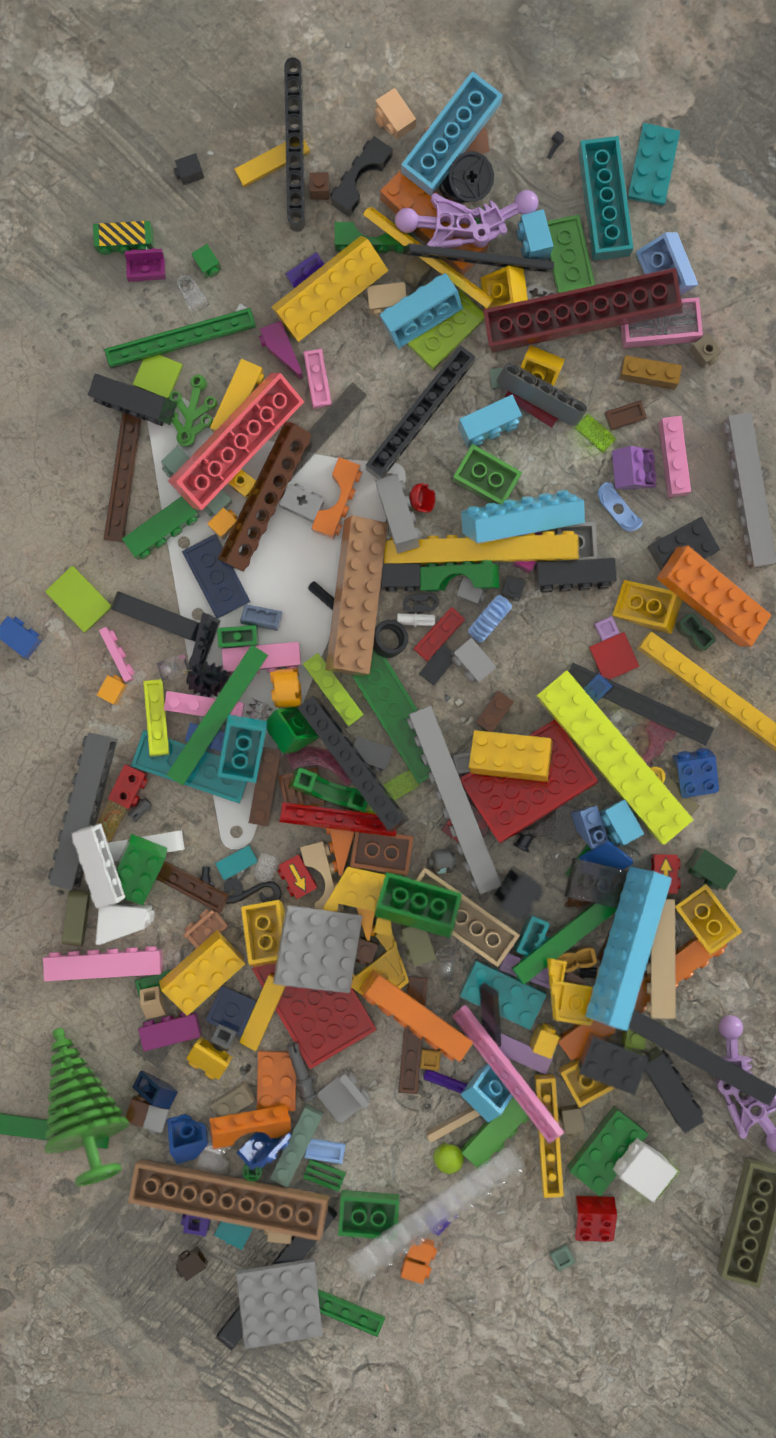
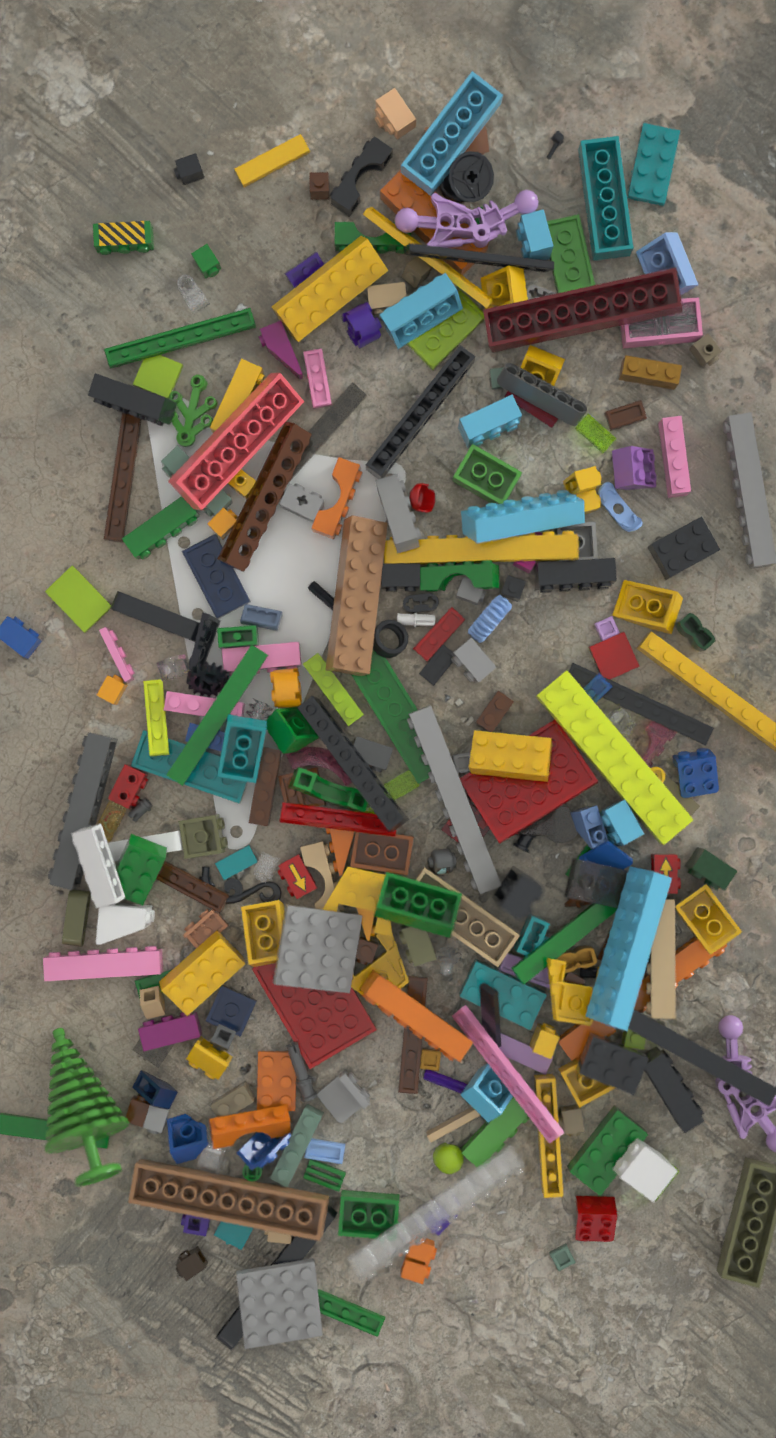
(145, 265): magenta bracket -> none
(202, 836): none -> olive plate
(262, 1014): yellow tile -> none
(294, 135): black beam -> none
(362, 325): none -> dark purple brick
(583, 485): none -> yellow brick
(714, 596): orange brick -> none

